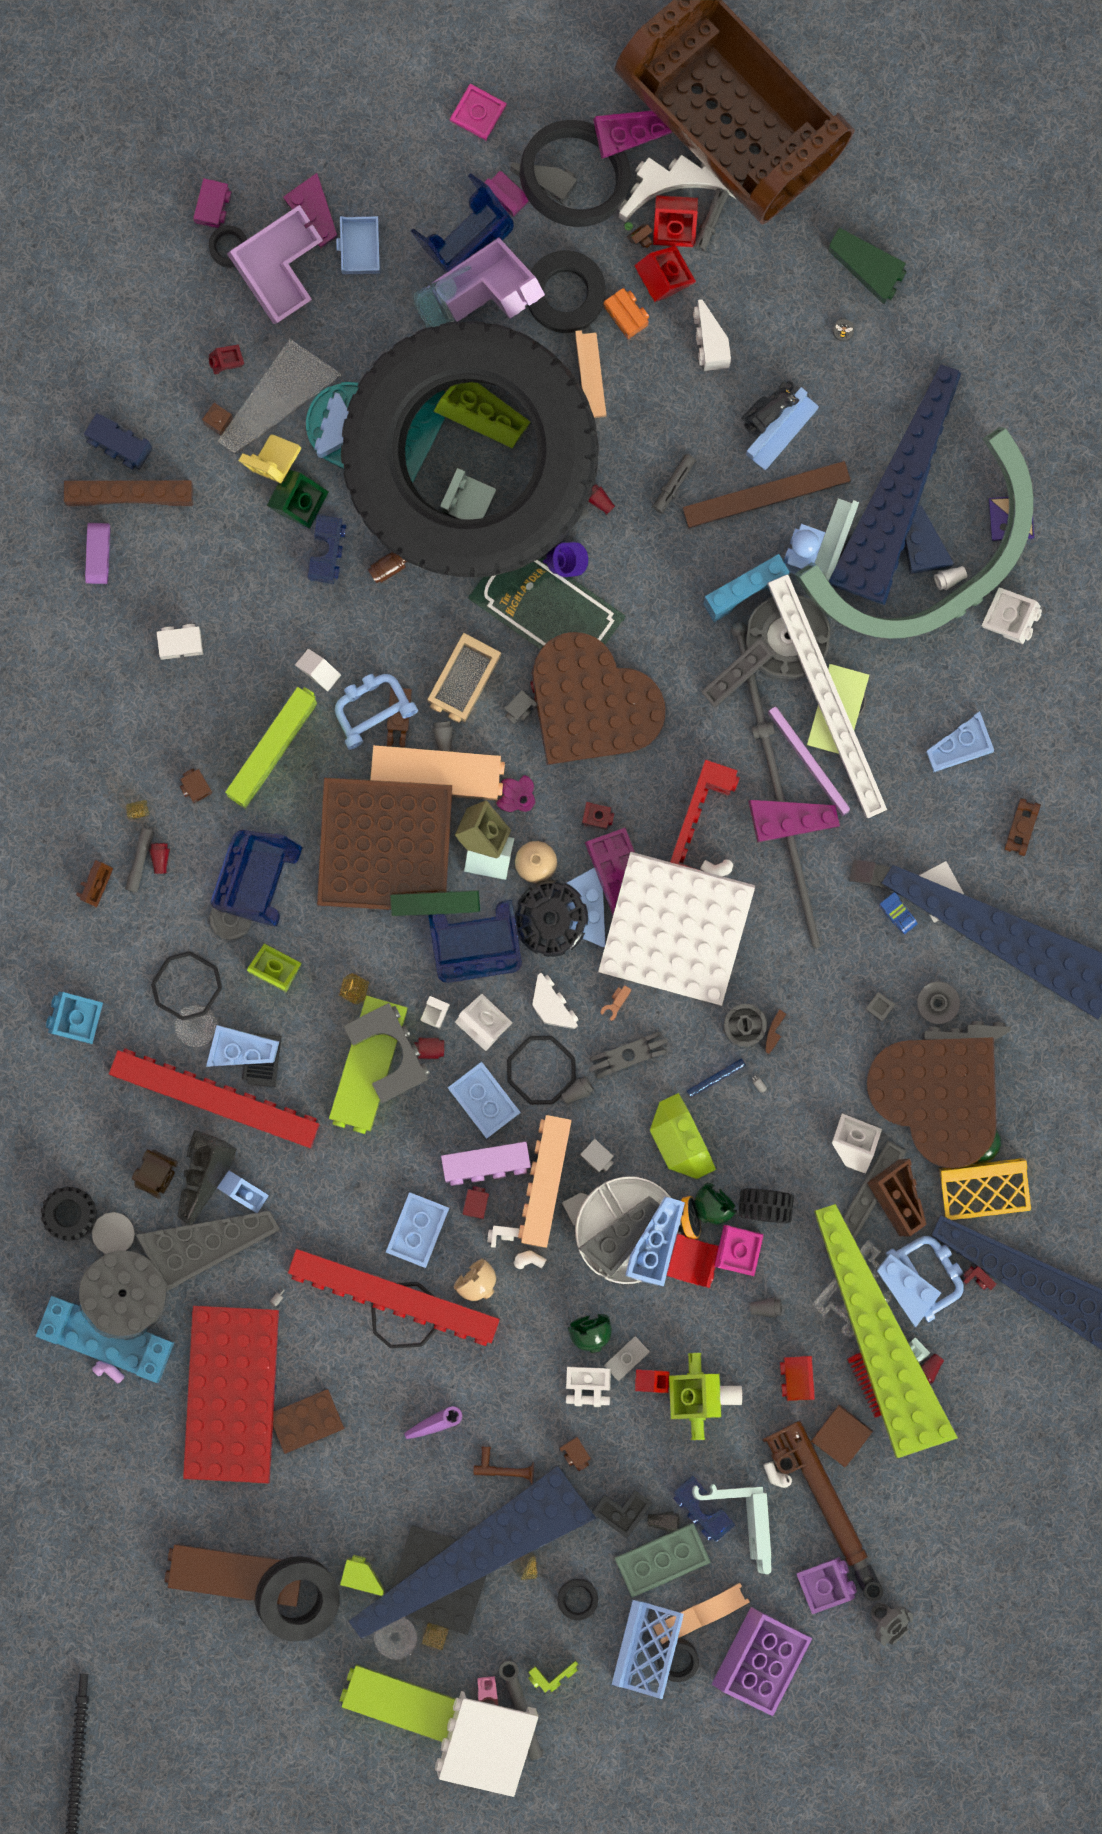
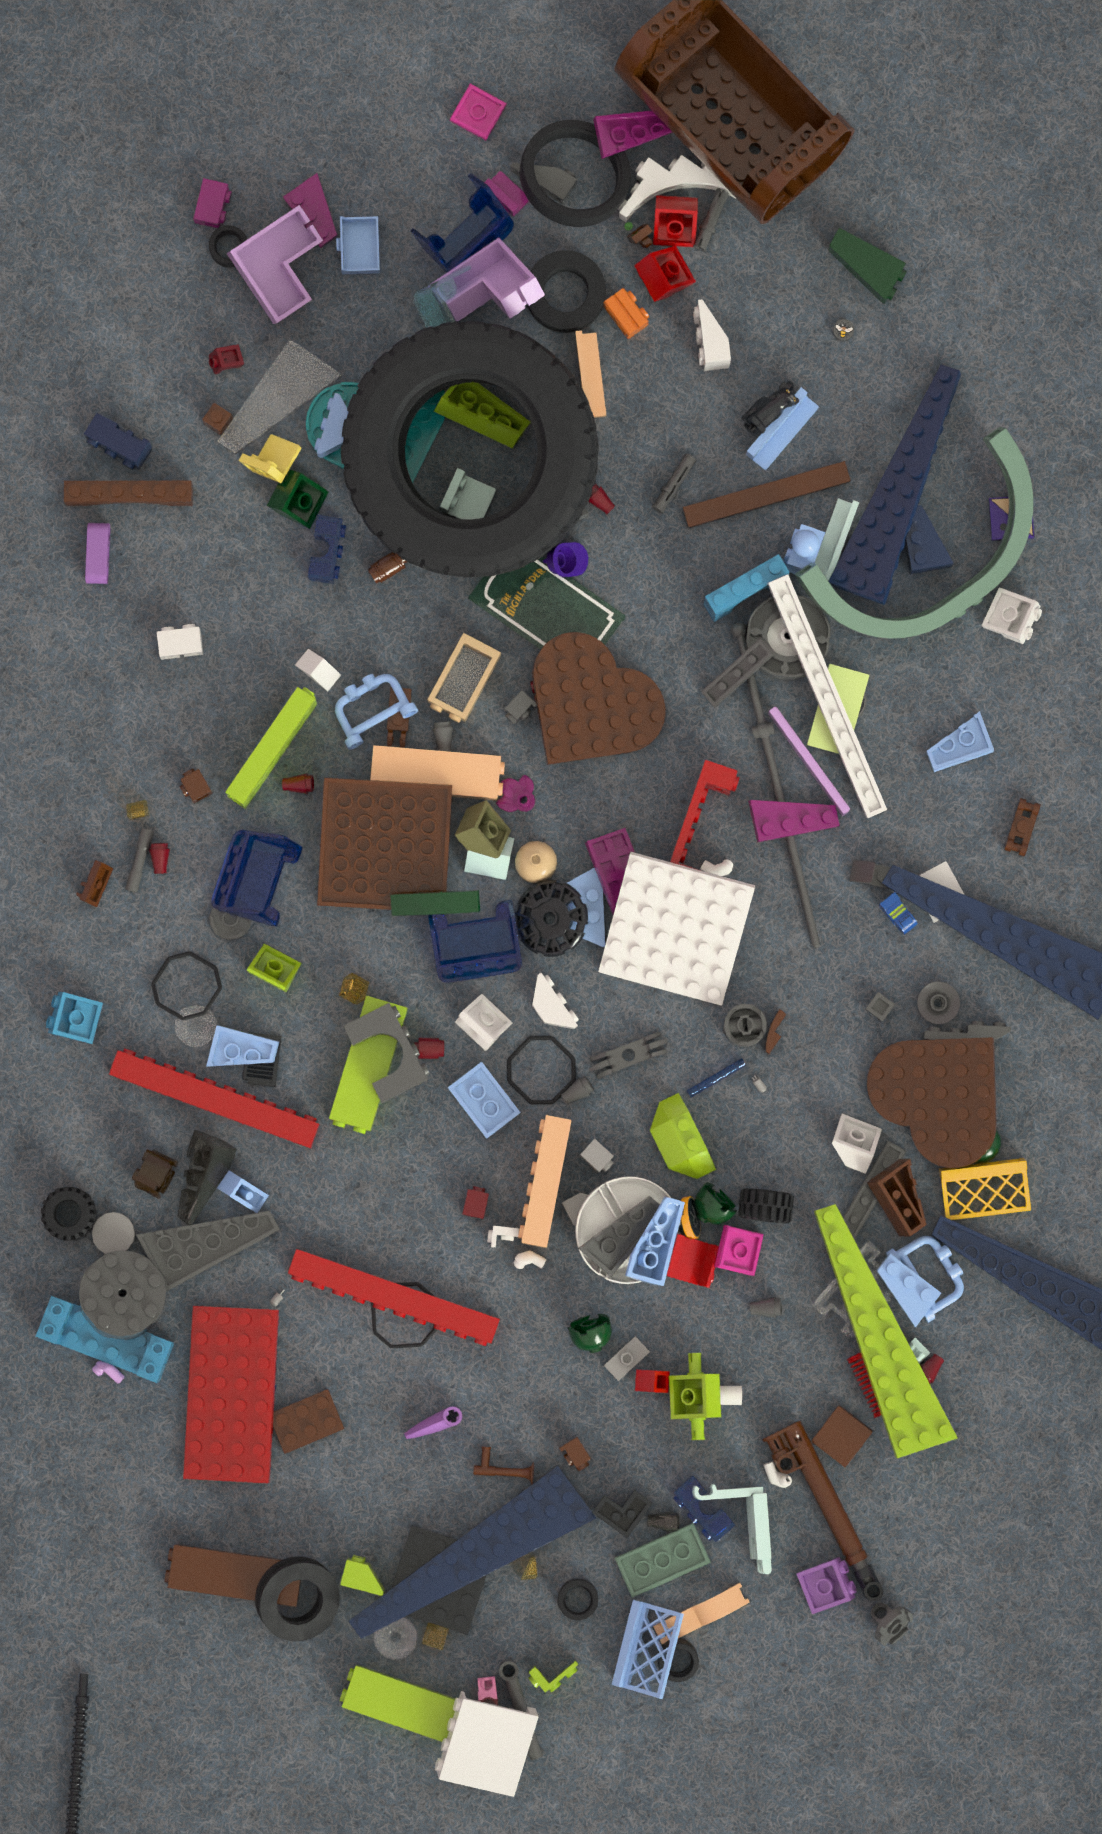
(301, 783): none -> dark red cone
(417, 1230): light blue plate -> none
(434, 1012): white panel -> none
(477, 1282): tan cylinder -> none
(486, 1162): lavender brick -> none
(588, 1379): white plate -> none
(589, 816): dark red brick -> none
(619, 998): nougat plate -> none
(761, 1661): medium lavender slope -> none
(798, 1378): red slope -> none
(947, 578): white cone -> none
(983, 1279): dark red bracket -> none

